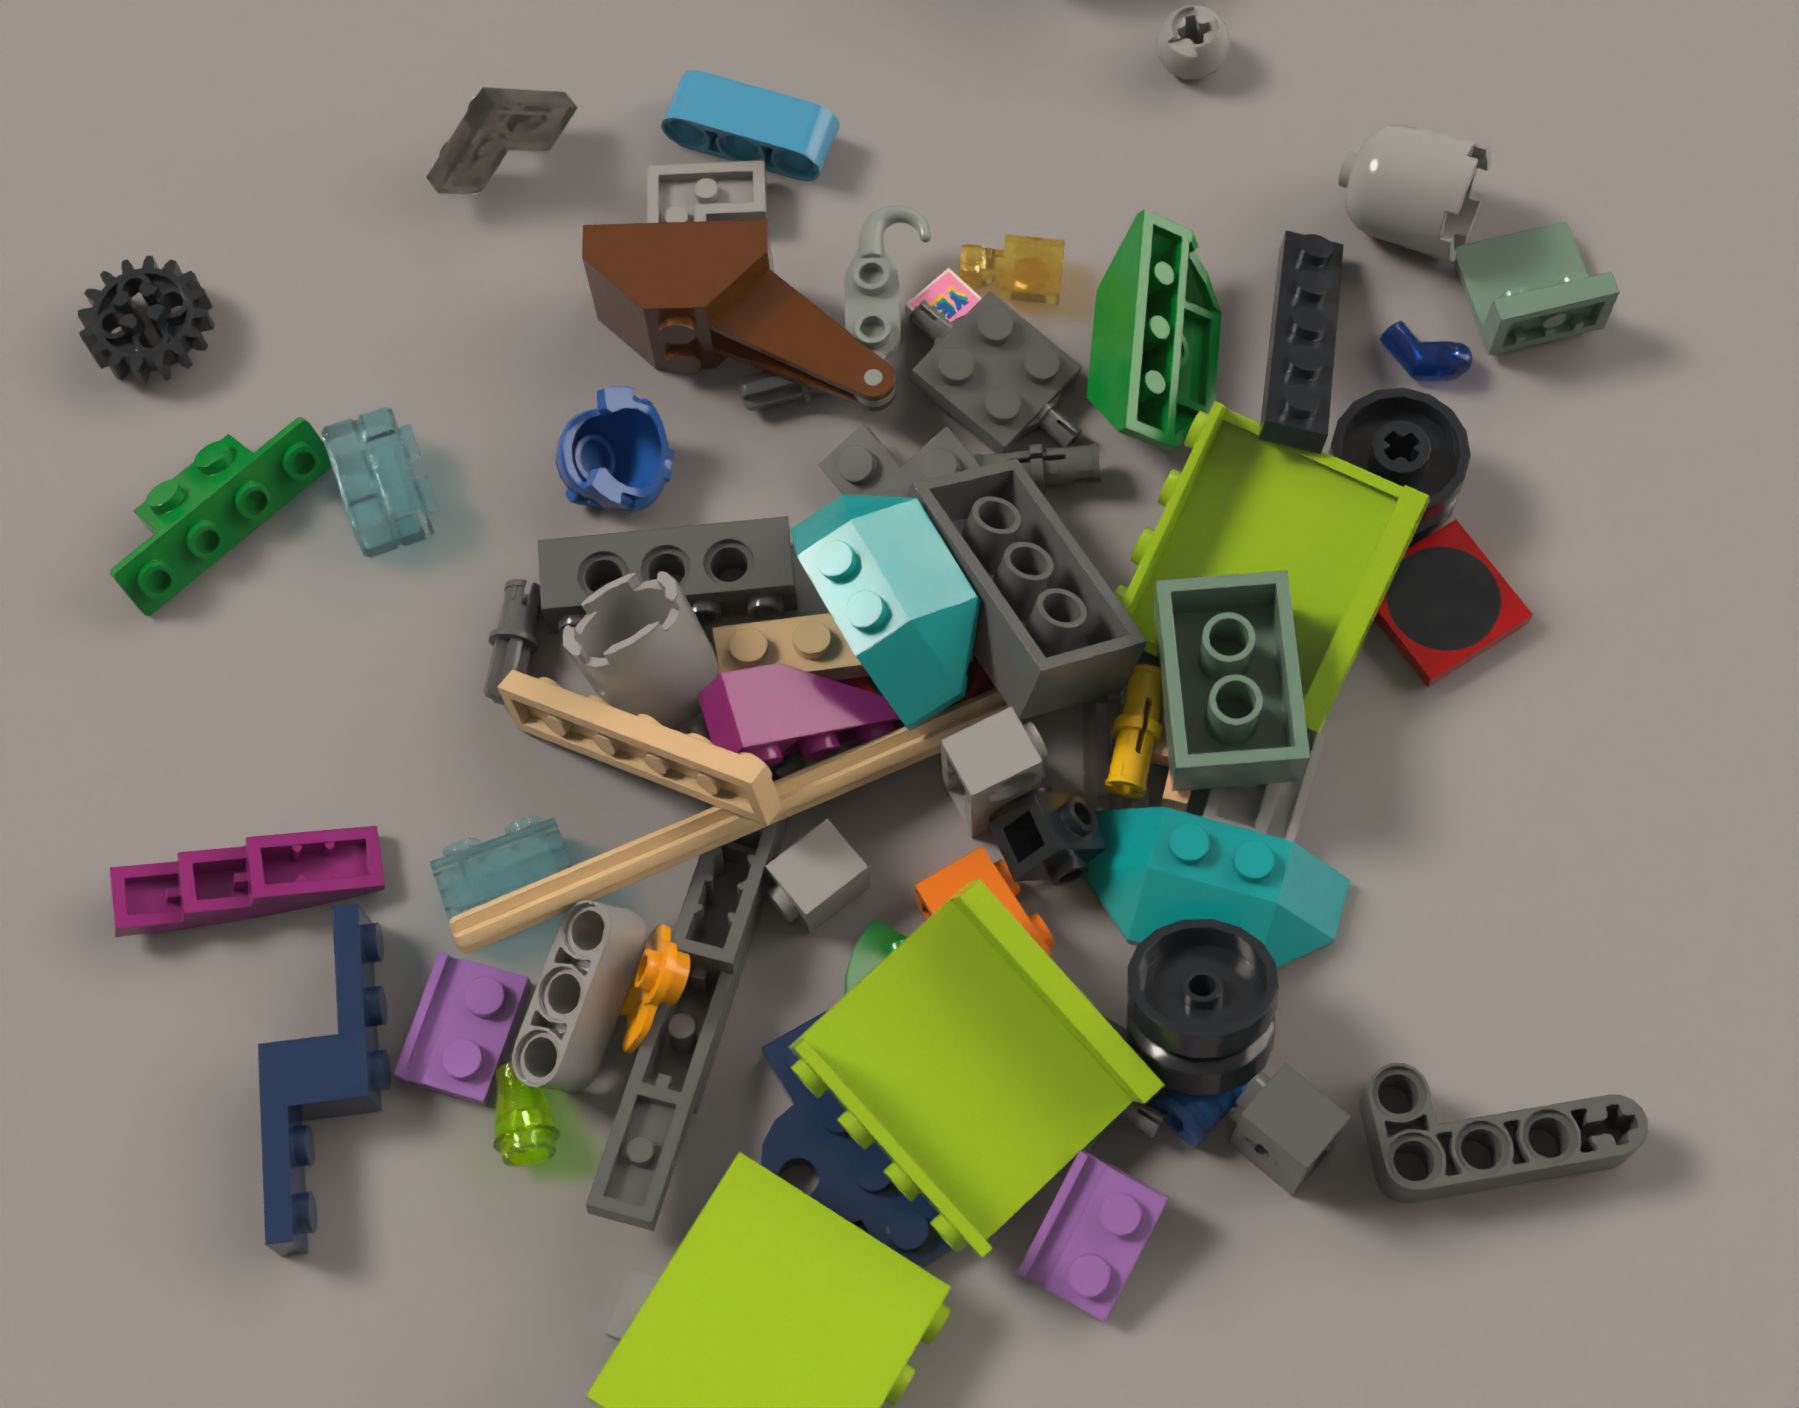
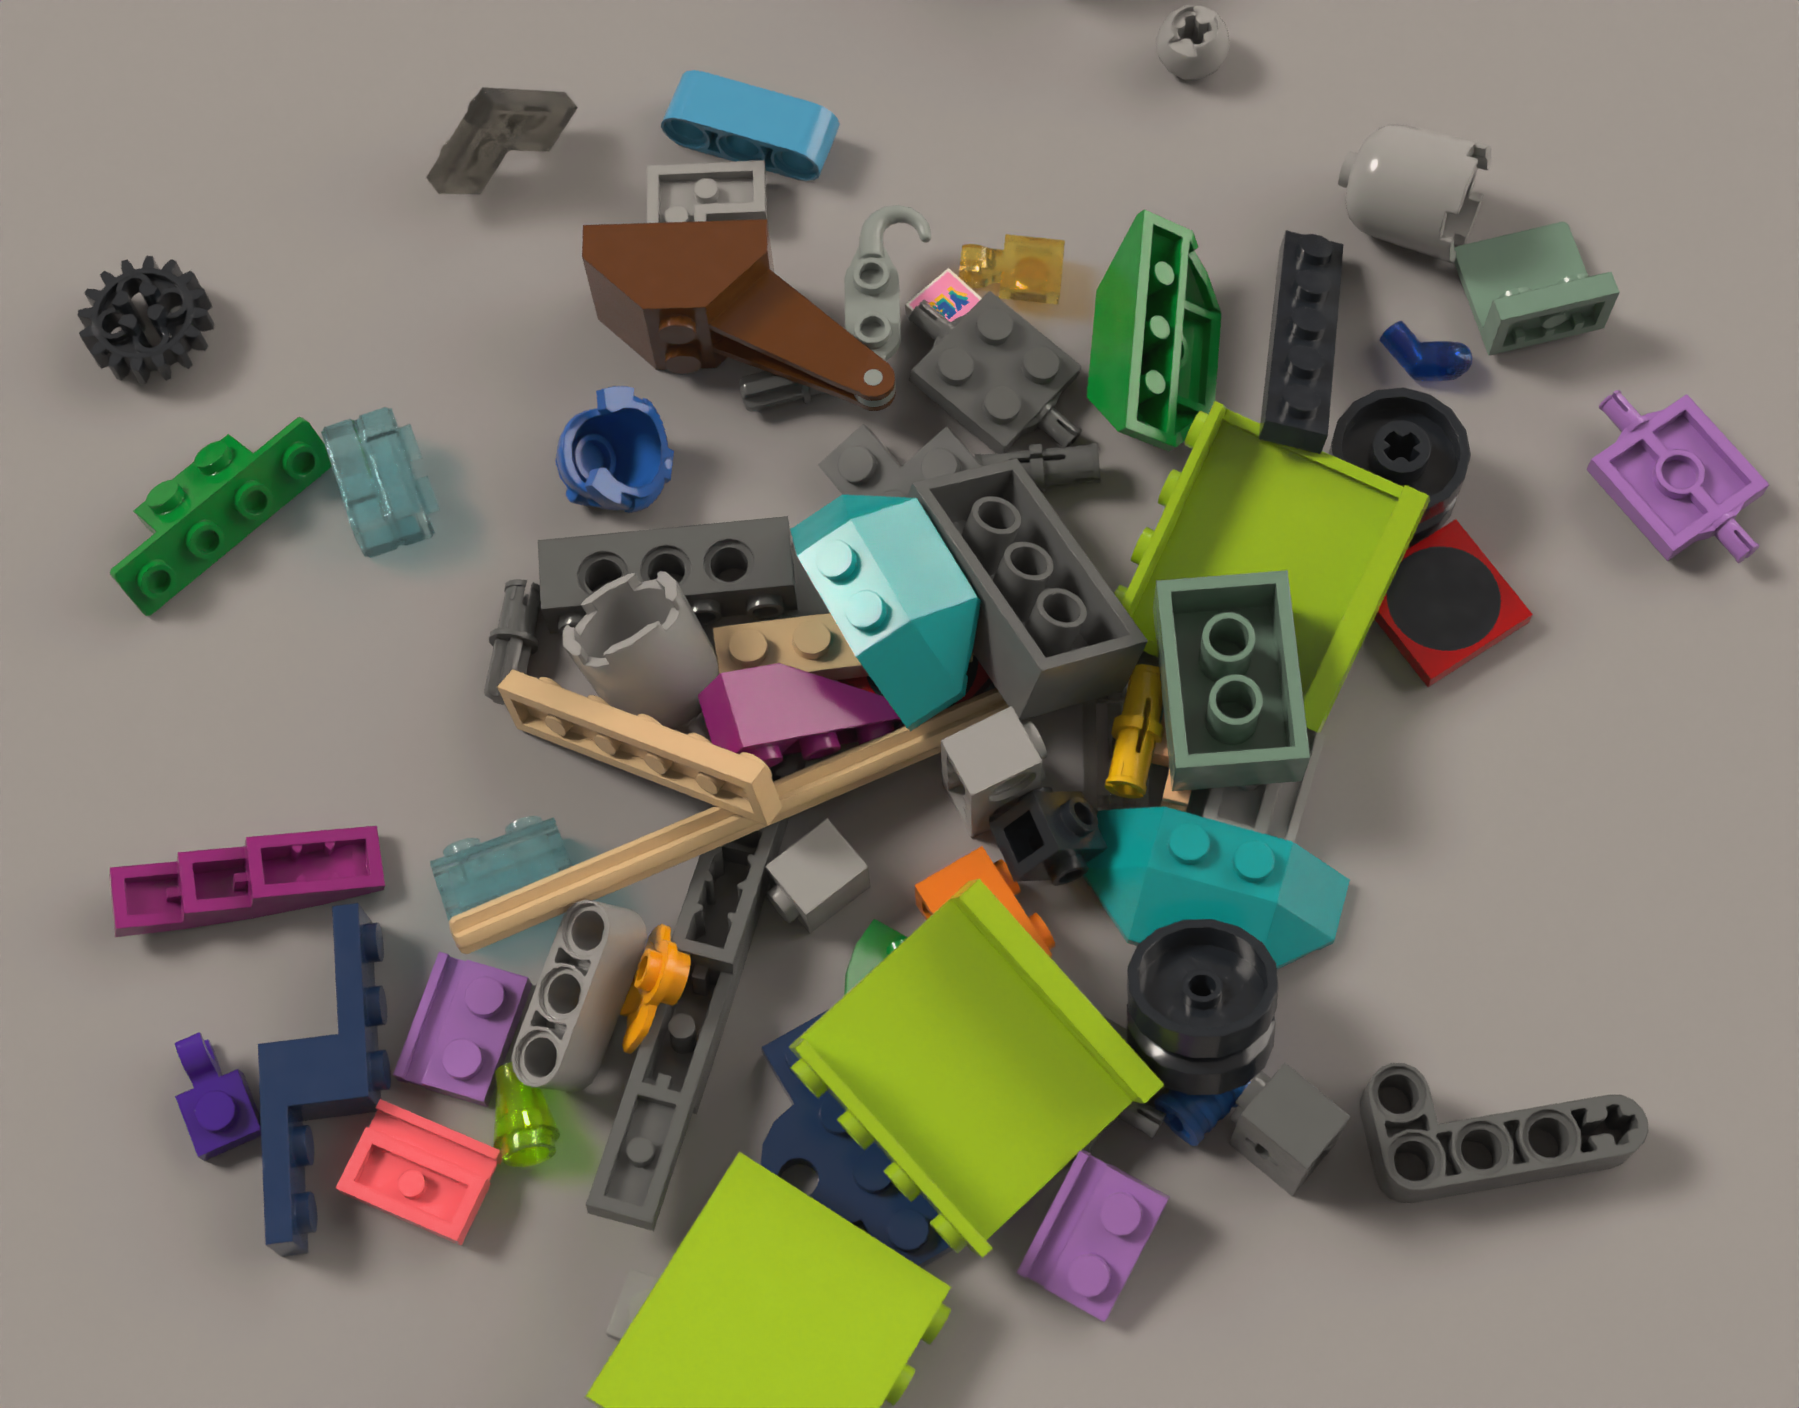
(220, 1106): none -> dark purple plate
(420, 1172): none -> coral plate
(1677, 477): none -> medium lavender plate

